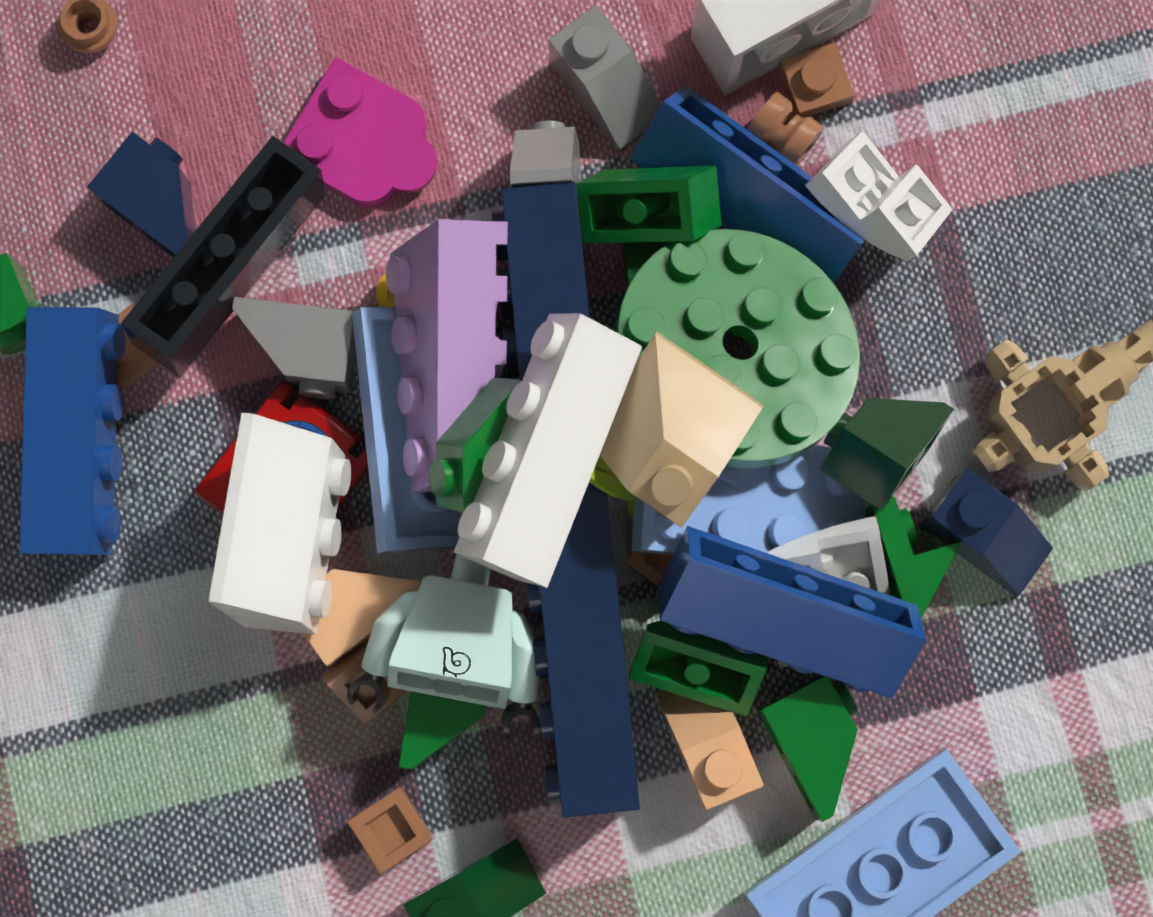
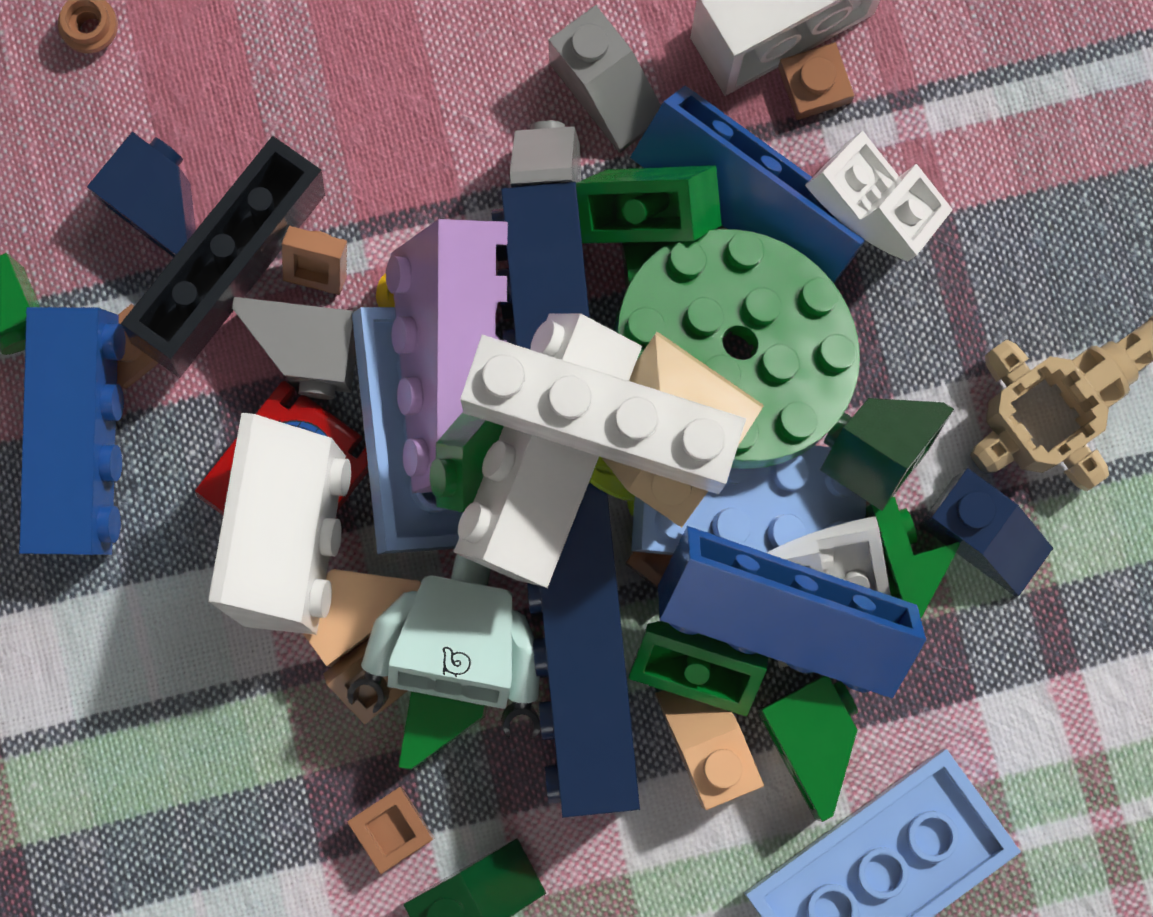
(314, 260): none -> nougat plate
(364, 137): dark pink plate -> none
(602, 414): none -> white brick
(785, 129): nougat wheel -> none

